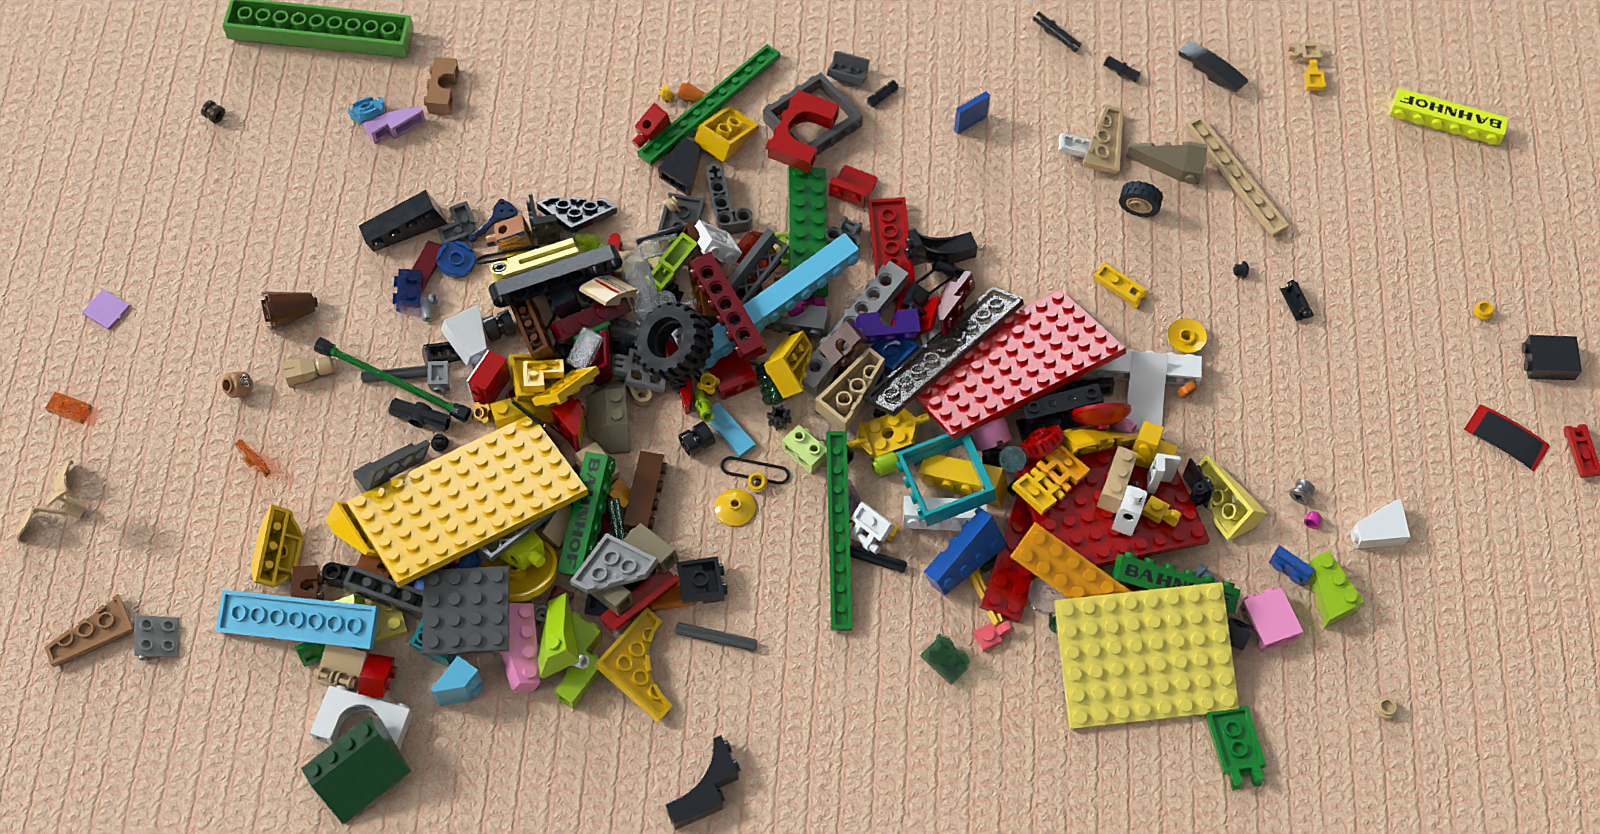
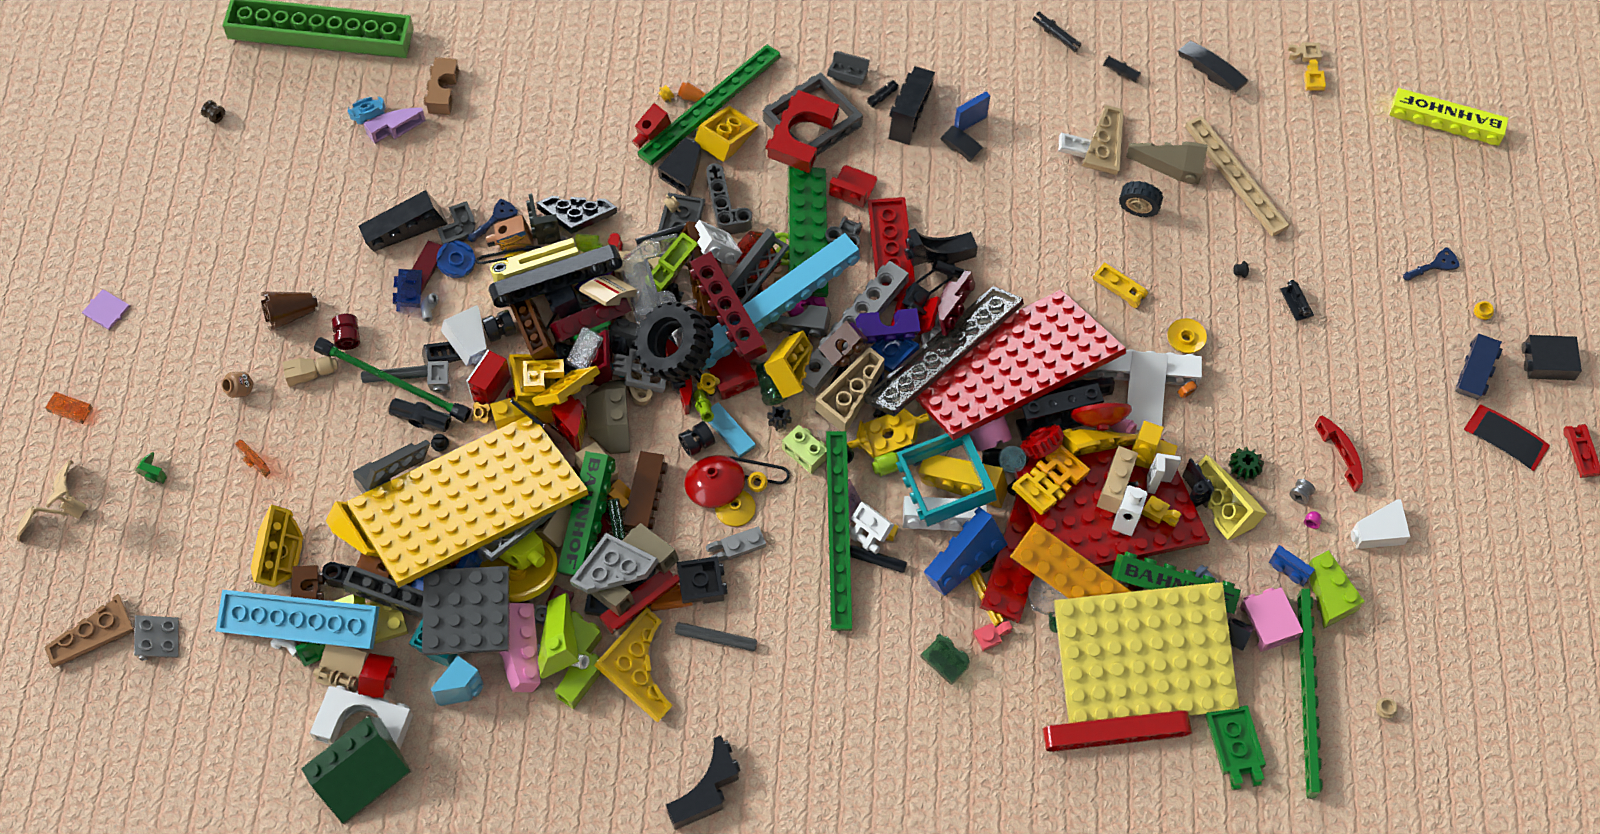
(149, 471): none -> green plate
(289, 644): none -> white arm
(346, 331): none -> dark red wheel
(718, 488): none -> red dish
(738, 544): none -> light grey hinge
(910, 104): none -> black wedge
(962, 142): none -> black slope
(1117, 731): none -> red beam
(1253, 462): none -> dark green gear
(1309, 700): none -> green plate
(1330, 431): none -> red slope
(1436, 264): none -> dark blue piece
(1478, 366): none -> dark blue wedge

